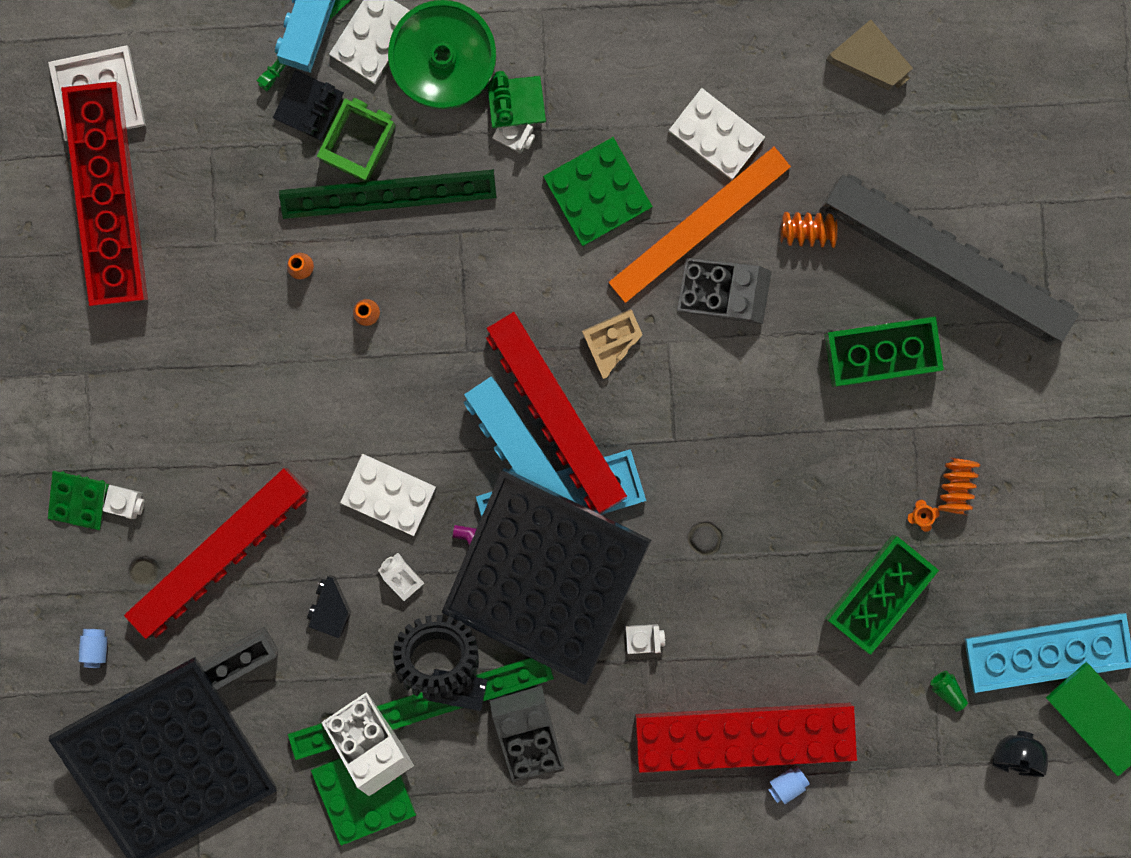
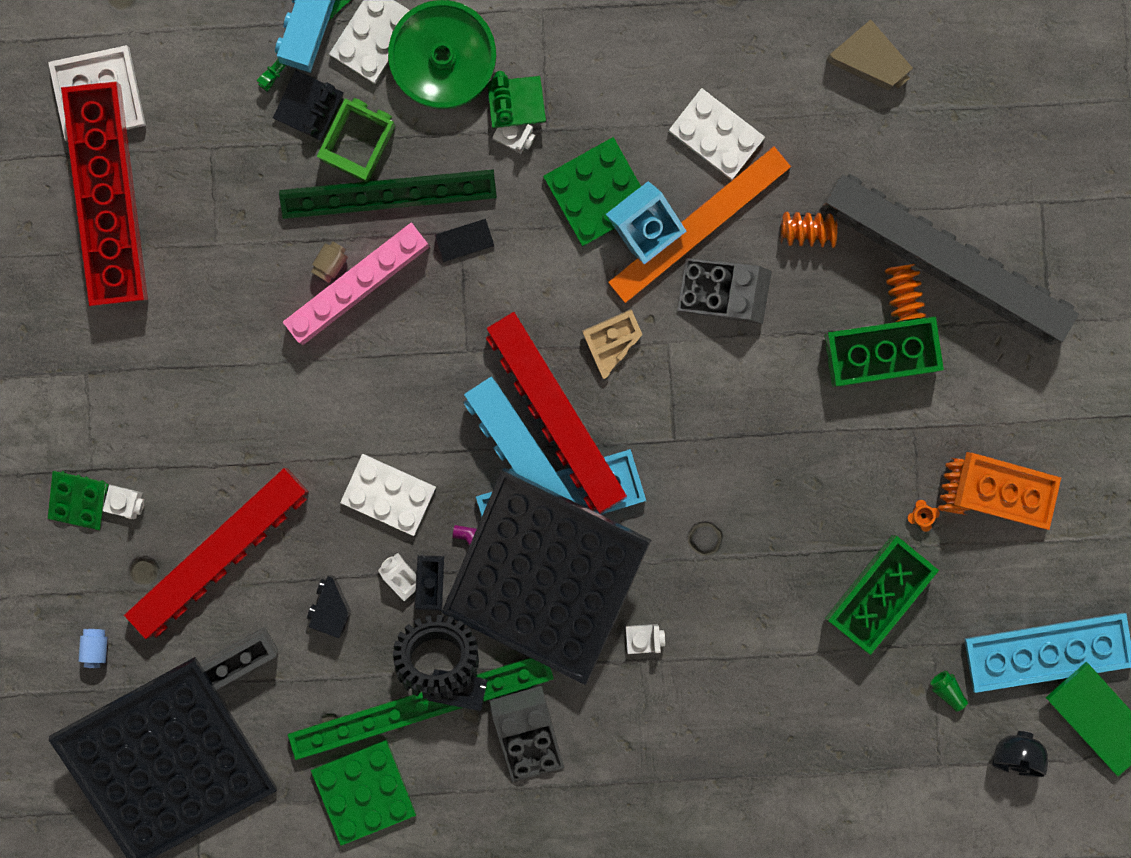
(304, 270): orange cone -> none
(329, 261): none -> dark tan brick
(356, 284): none -> bright pink brick
(367, 745): white slope -> none
(372, 315): orange cone -> none
(429, 582): none -> black slope
(464, 240): none -> black slope
(646, 222): none -> medium azure brick
(746, 737): red brick -> none
(788, 785): light blue brick -> none
(905, 293): none -> orange piece
(1007, 491): none -> orange plate

